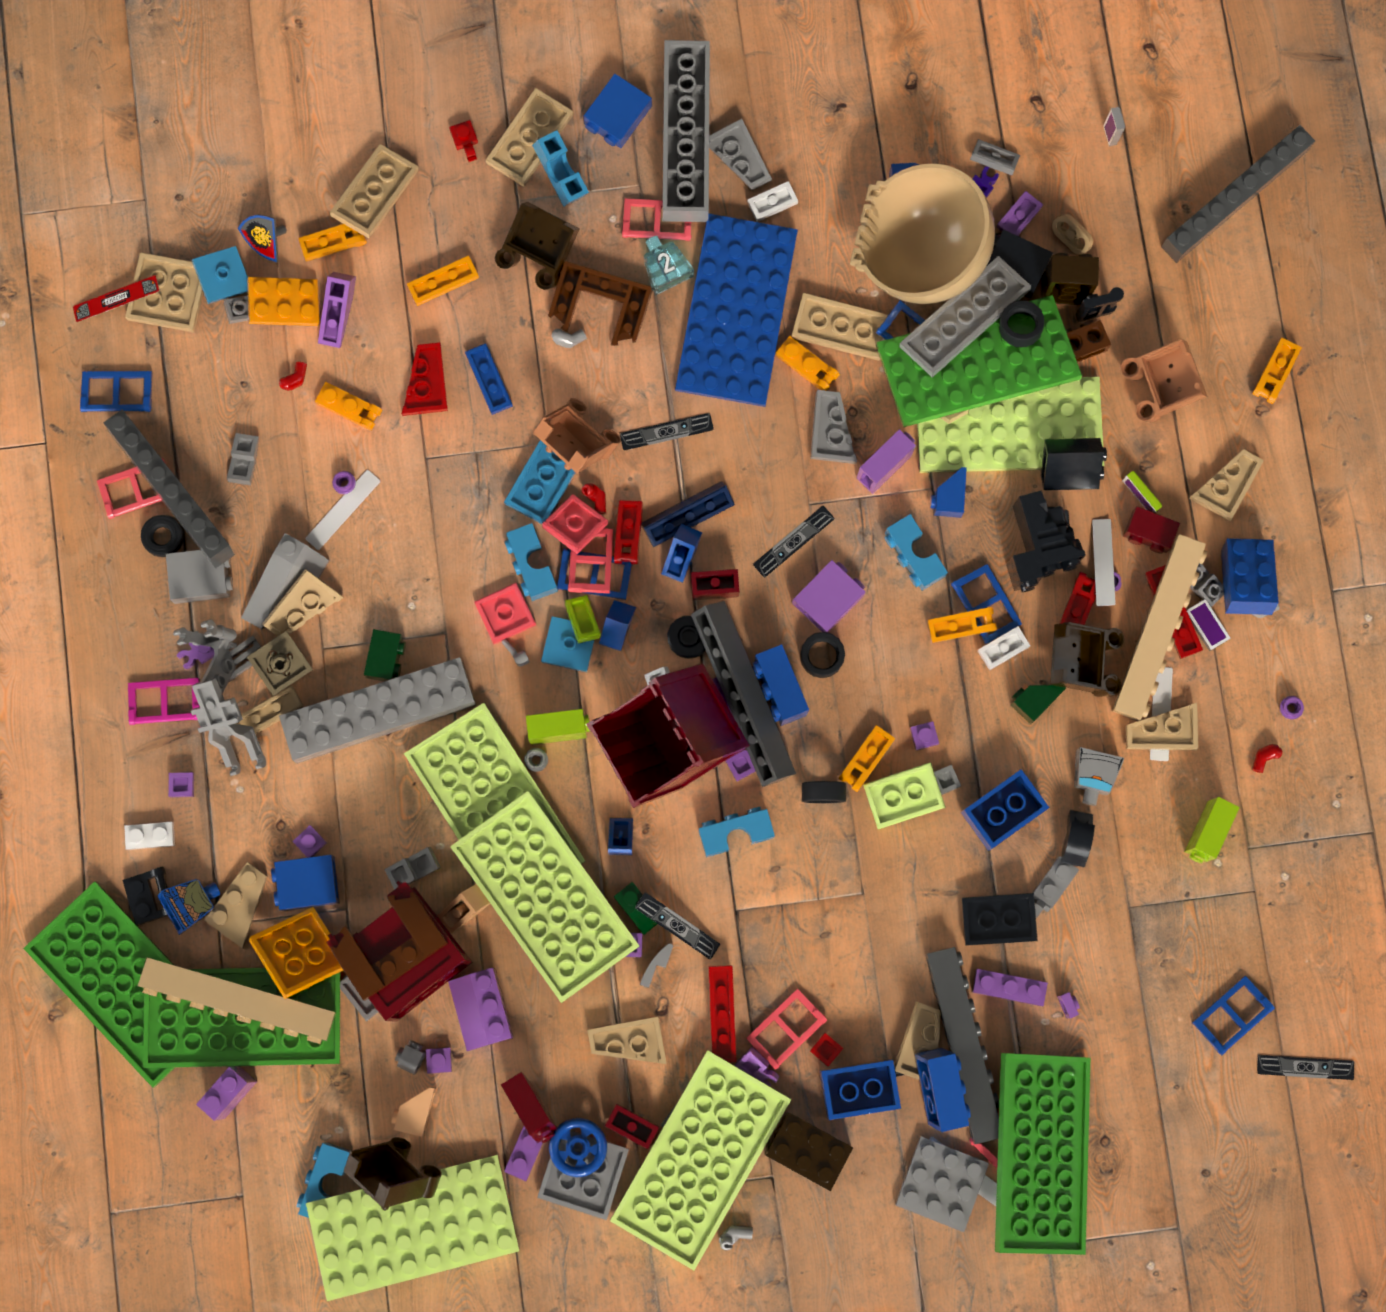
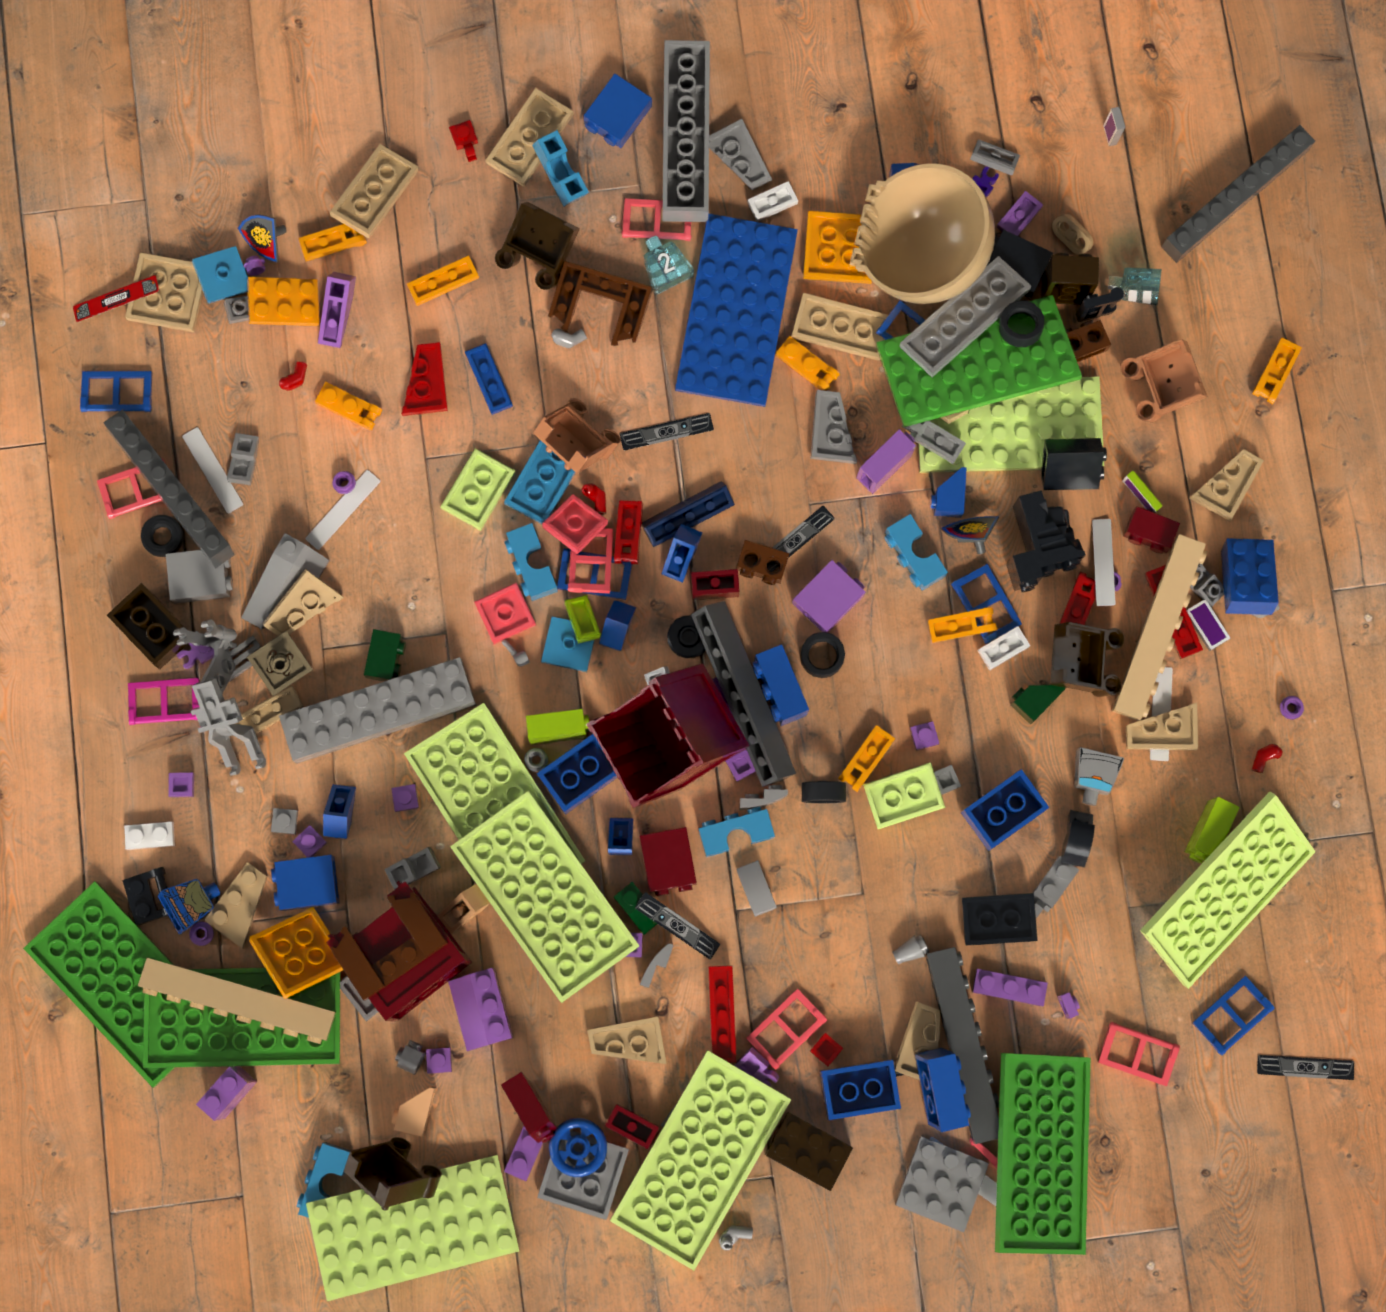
(148, 625): none -> dark brown brick
(209, 933): none -> medium lavender plate
(212, 470): none -> white sticker
(254, 265): none -> medium lavender plate
(284, 821): none -> light grey plate
(339, 811): none -> blue slope
(405, 798): none -> medium lavender plate
(478, 489): none -> yellowish green tile
(578, 774): none -> blue brick
(668, 861): none -> dark red brick
(756, 888): none -> light grey slope
(764, 556): none -> reddish brown brick
(770, 796): none -> light grey slope
(830, 247): none -> light orange plate
(911, 950): none -> light grey cone
(936, 440): none -> light grey hinge
(972, 530): none -> shield
(1138, 284): none -> clear light blue torso
(1174, 1049): none -> coral window
(1228, 890): none -> yellowish green plate

